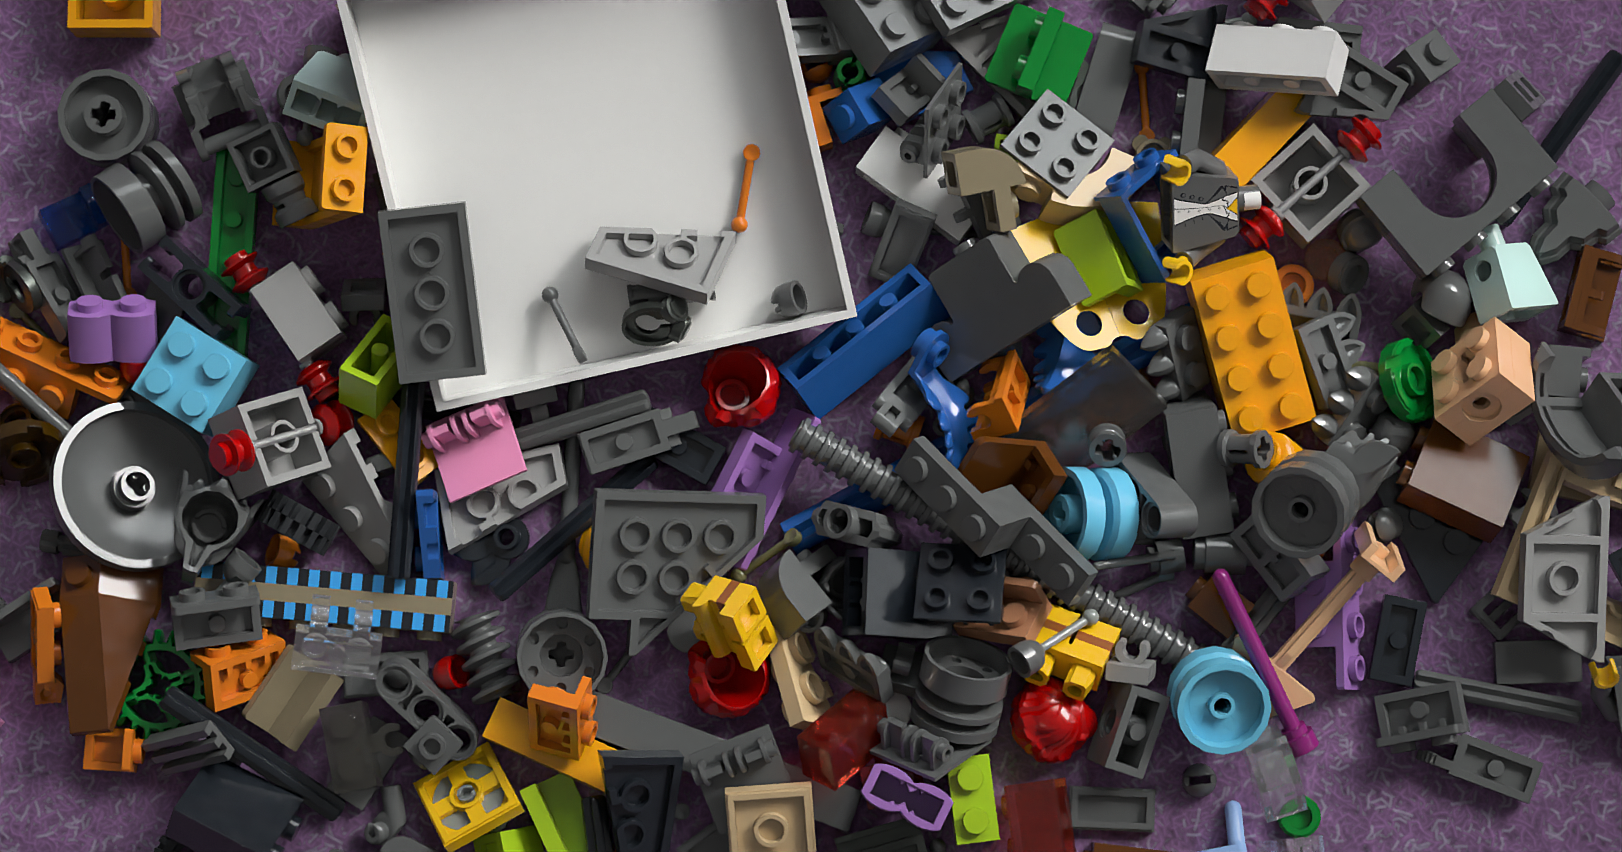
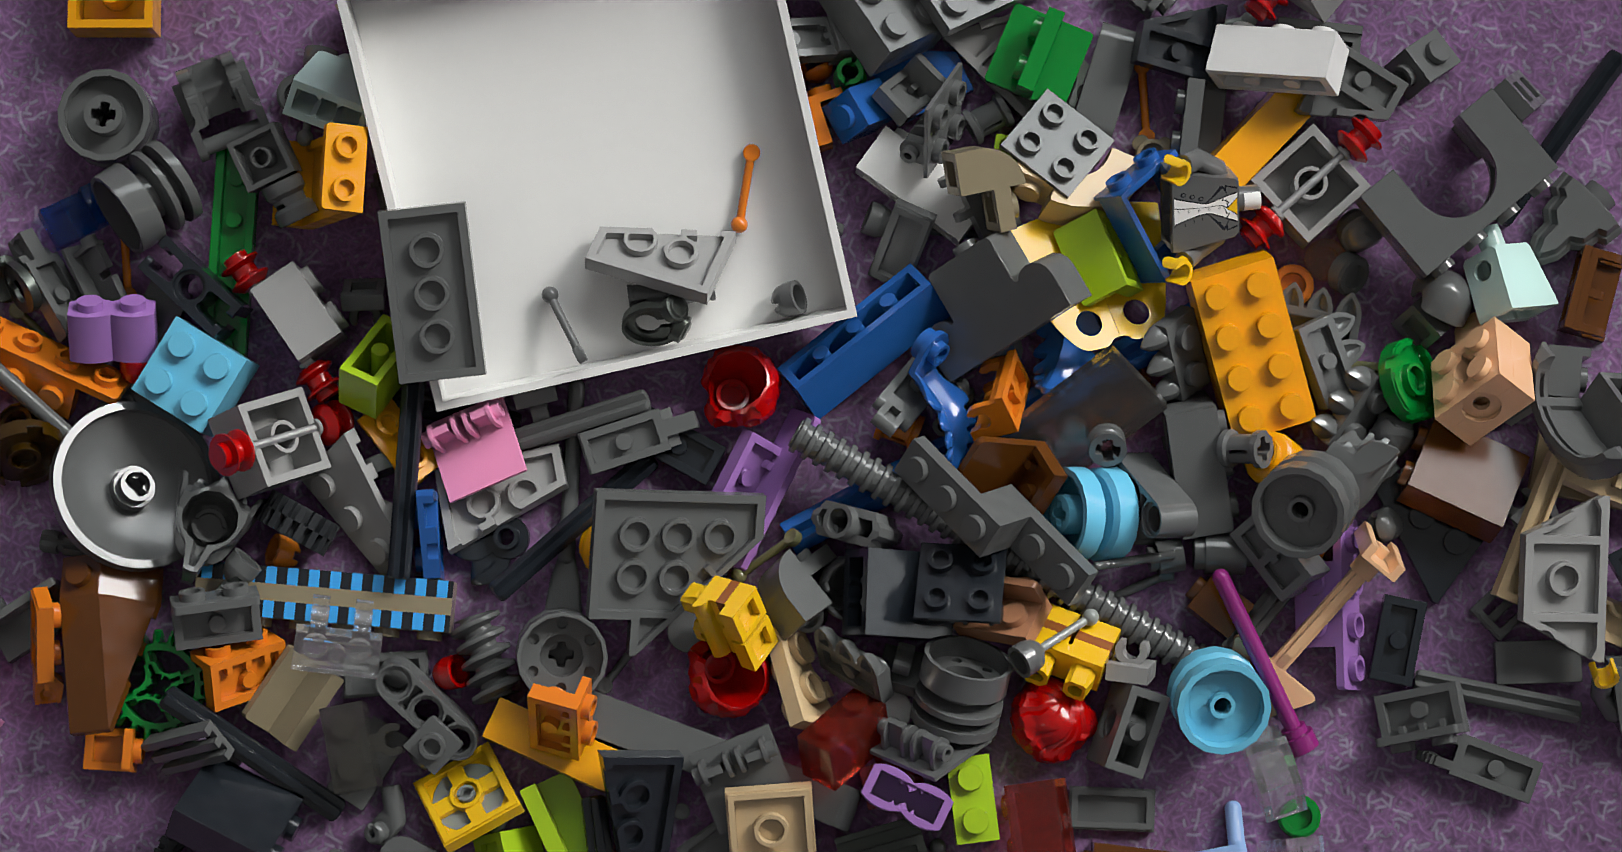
(1201, 789): dark grey hinge -> none

